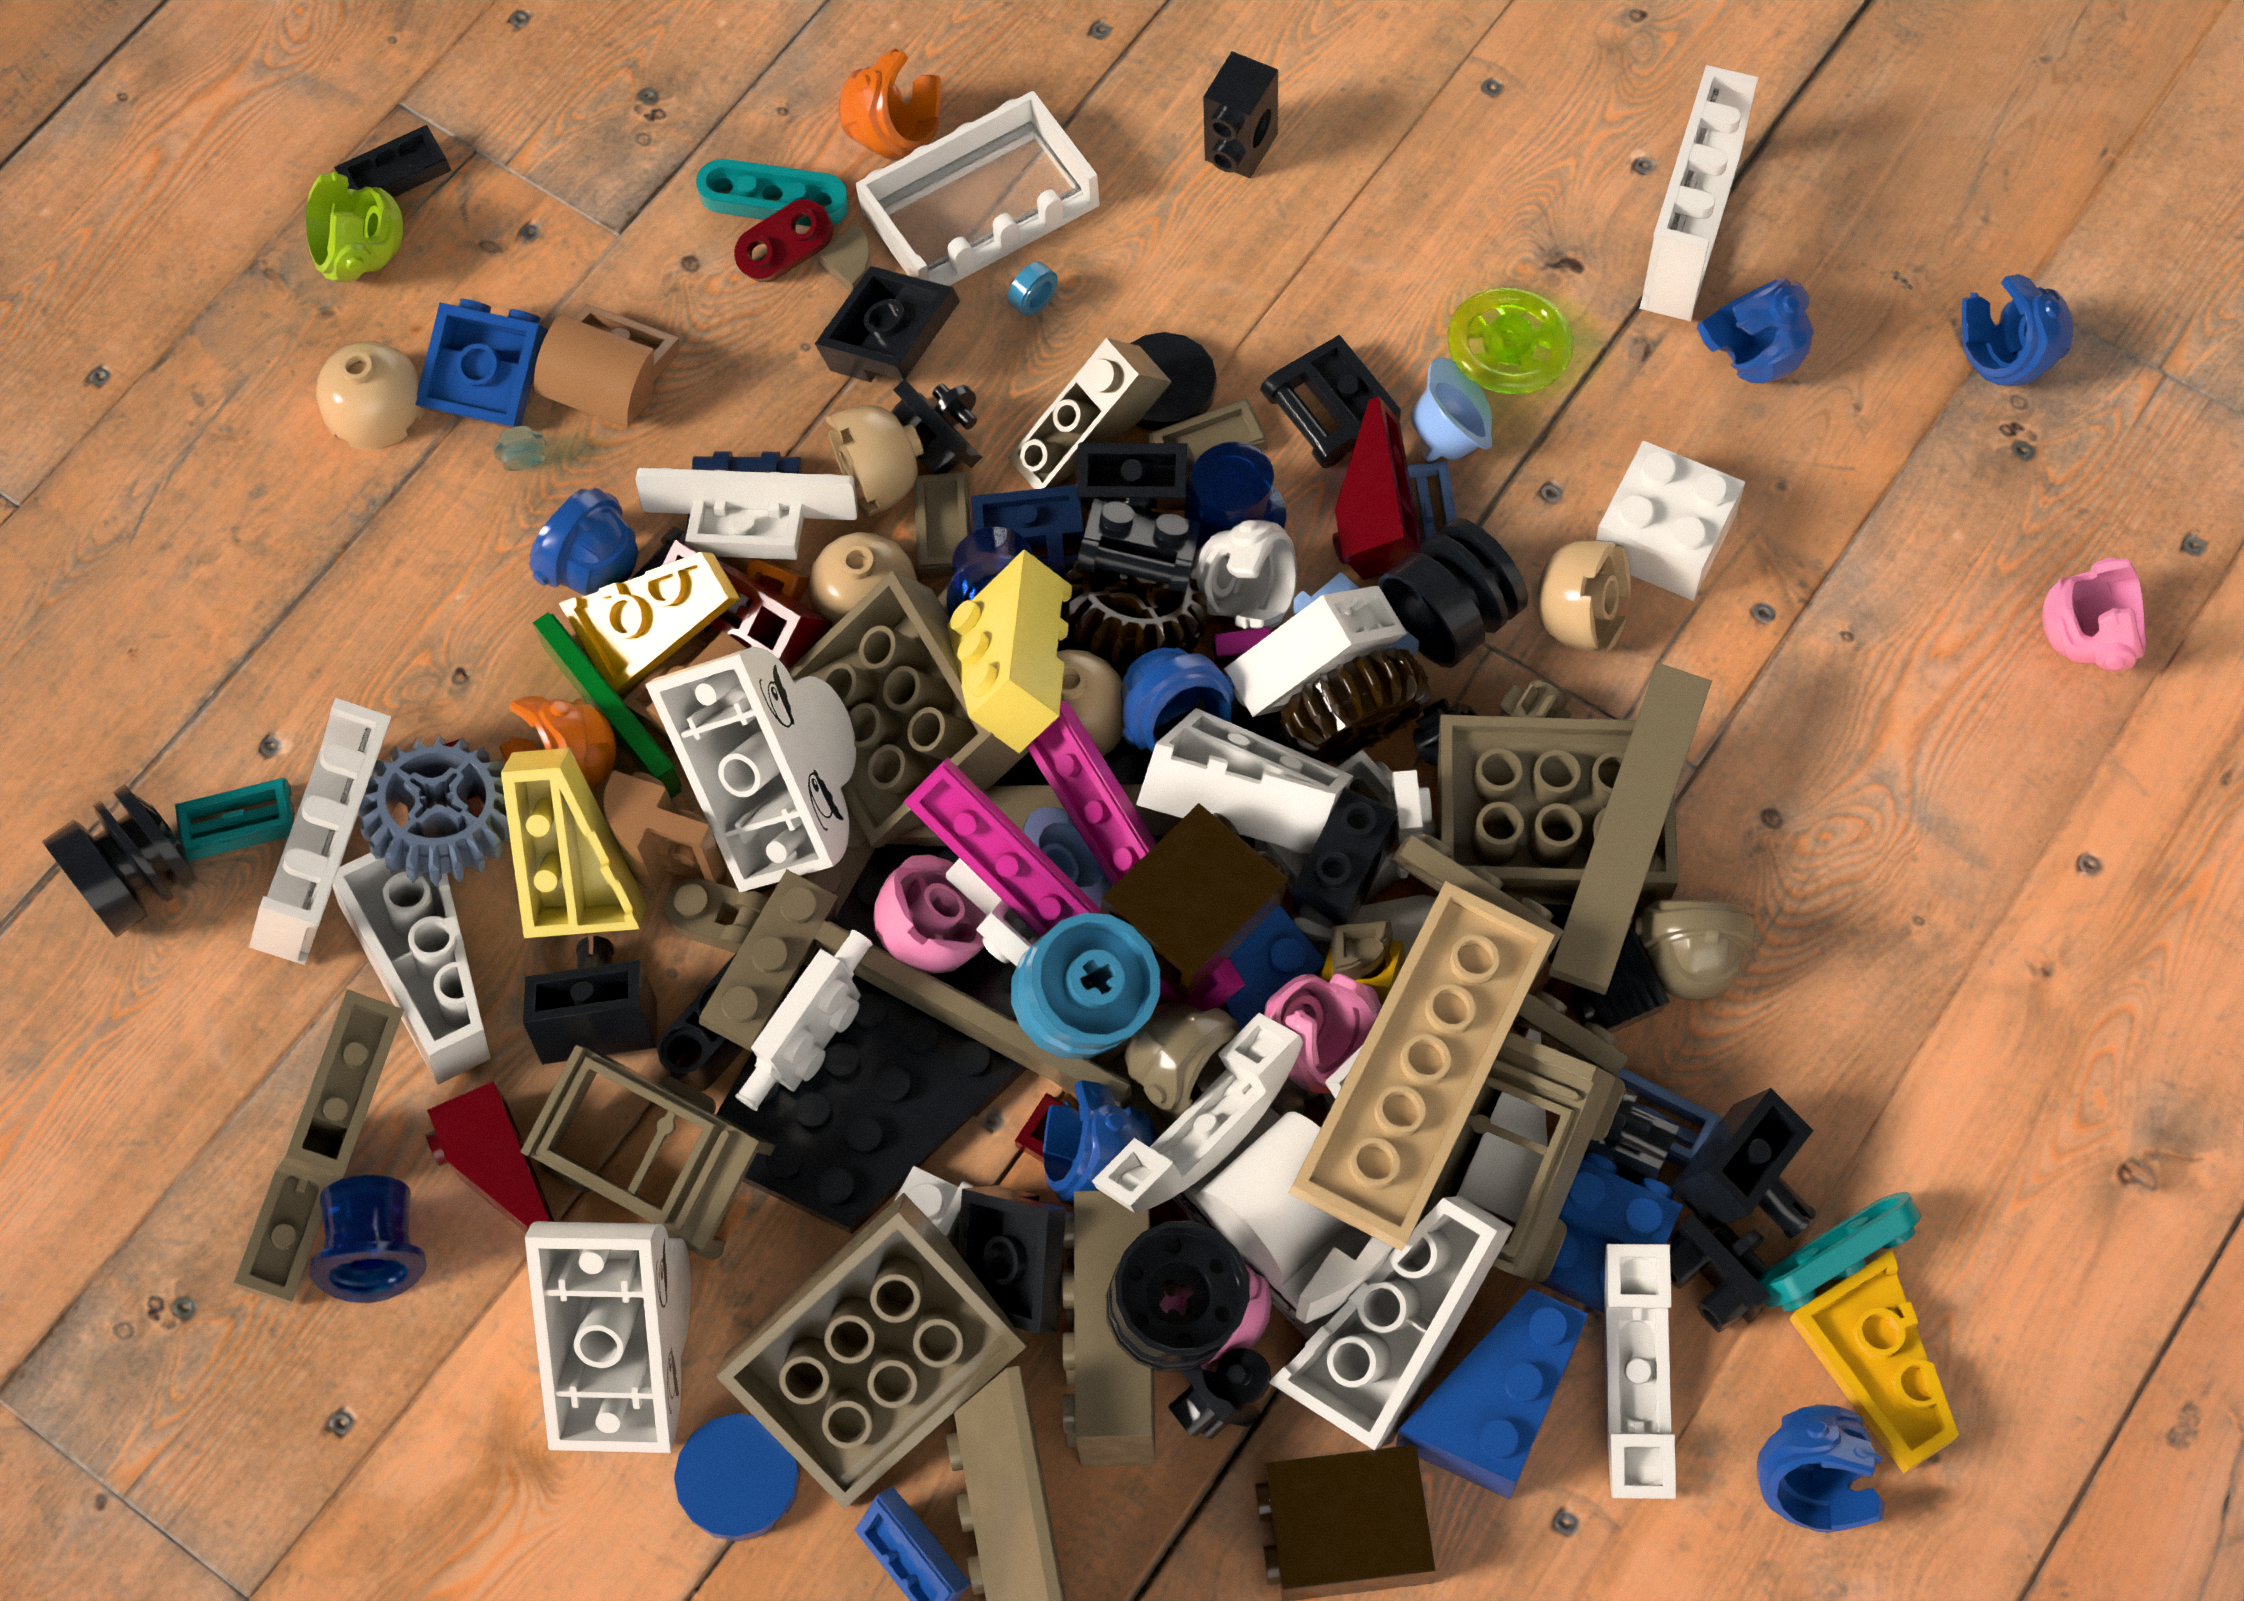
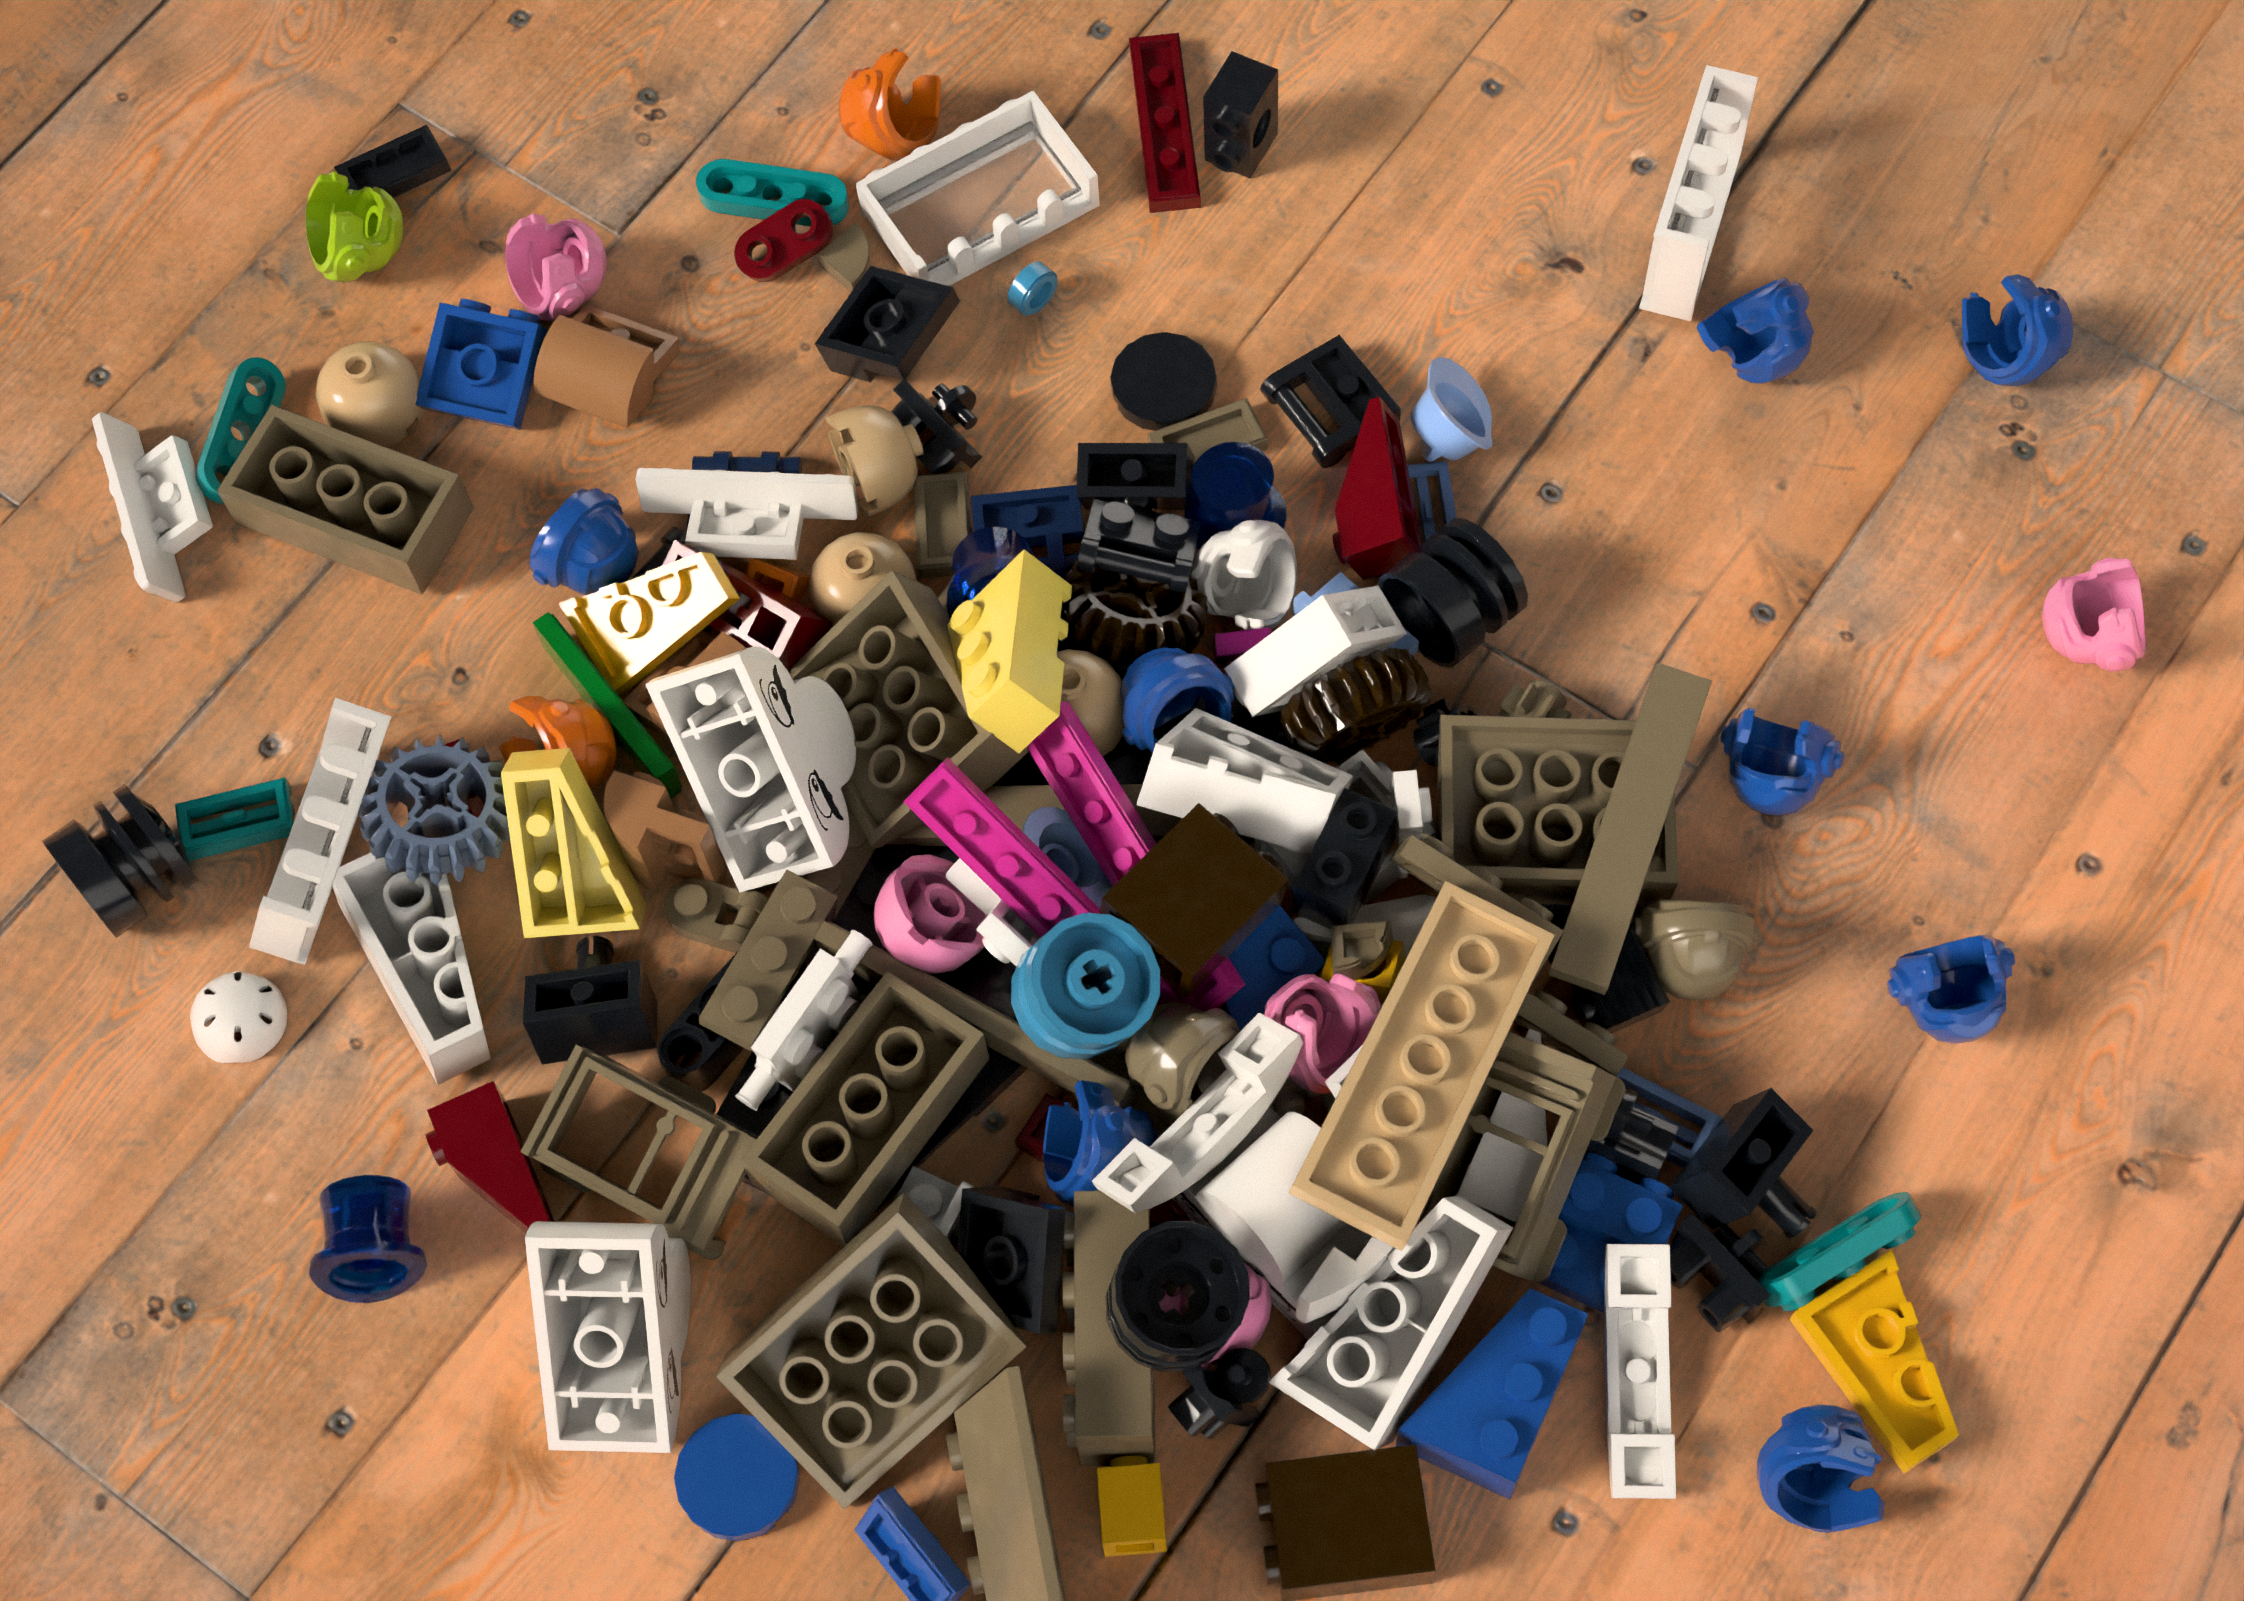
(155, 502): none -> white bracket
(238, 410): none -> teal plate
(238, 1007): none -> white helmet
(317, 1147): dark tan bracket -> none
(346, 499): none -> dark tan brick
(520, 448): clear light blue plate -> none
(554, 265): none -> bright pink helmet
(866, 1108): none -> dark tan brick
(1095, 407): dark tan slope -> none
(1131, 1507): none -> yellow brick
(1164, 123): none -> dark red tile
(1513, 327): clear neon green plate -> none
(1582, 594): tan cylinder -> none
(1671, 518): white piece -> none
(1776, 765): none -> blue helmet
(1954, 987): none -> blue helmet

